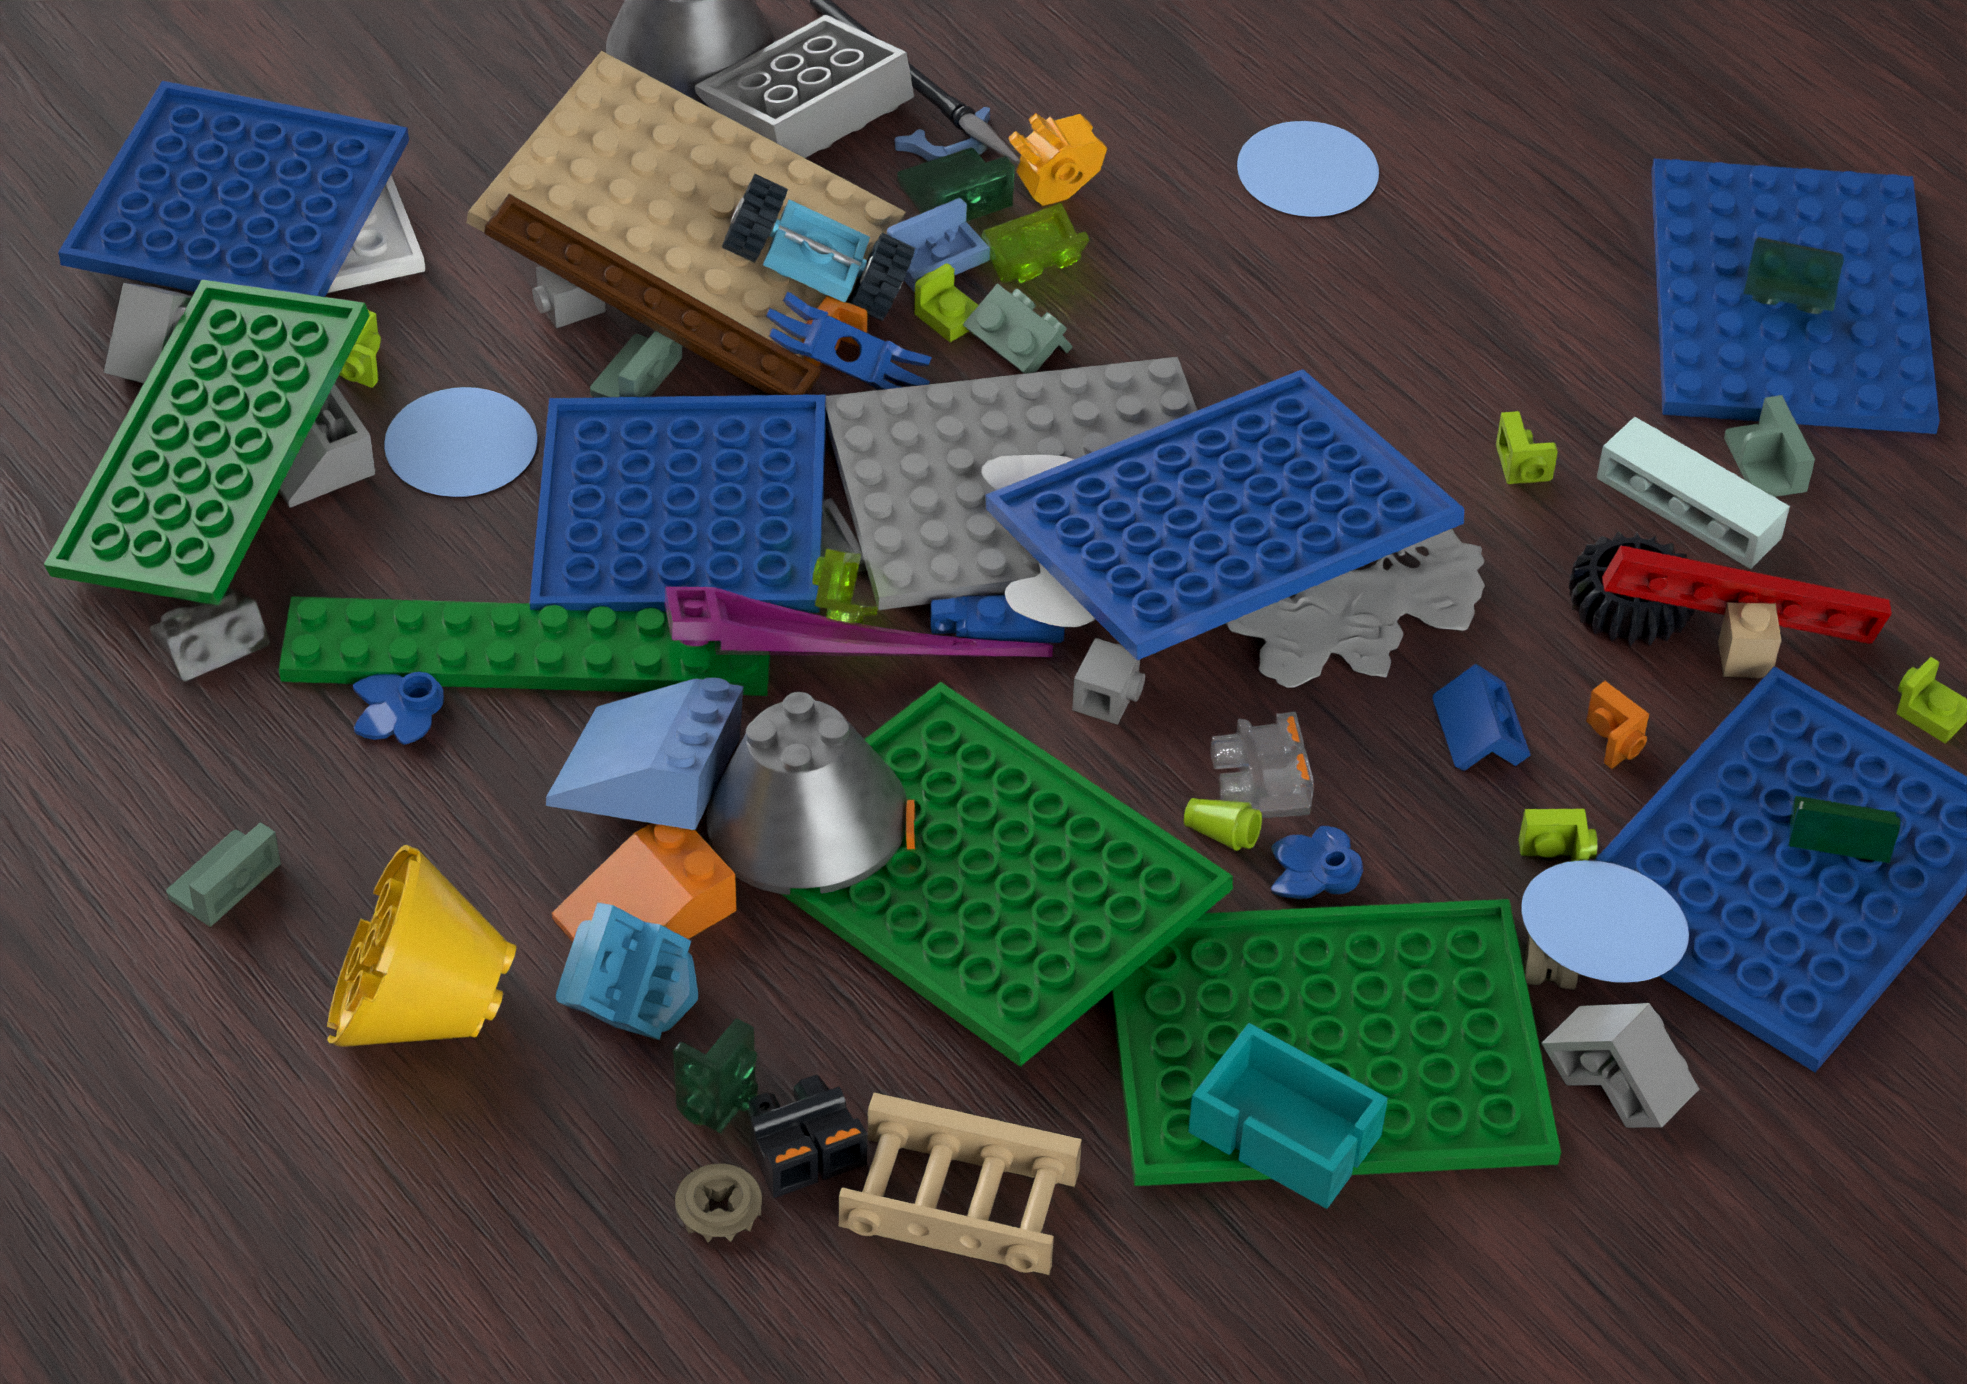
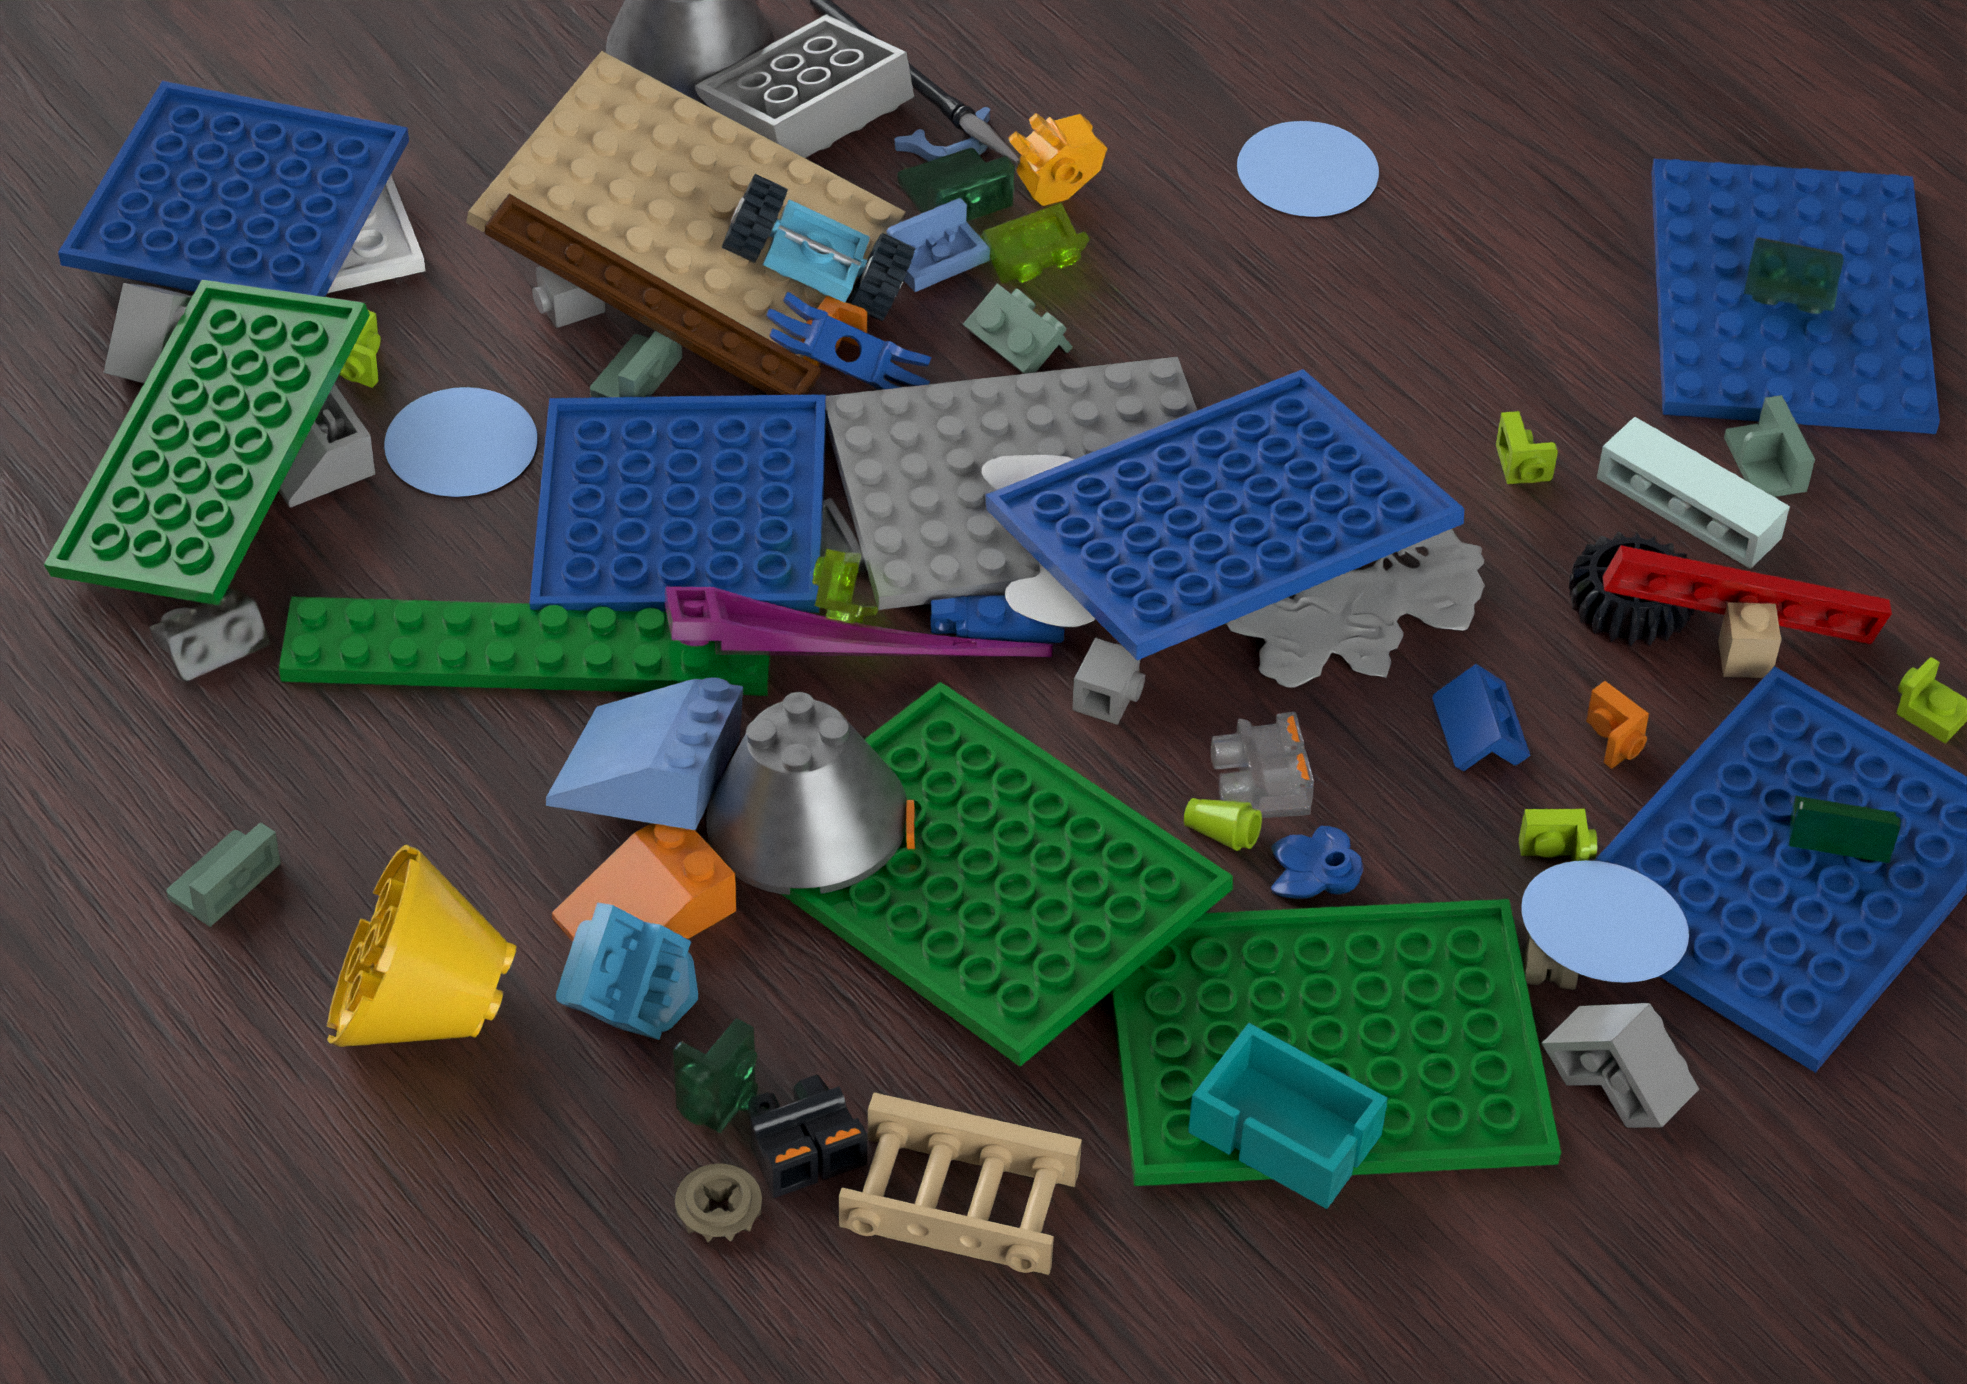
(398, 706): blue plate -> none
(942, 304): lime bracket -> none

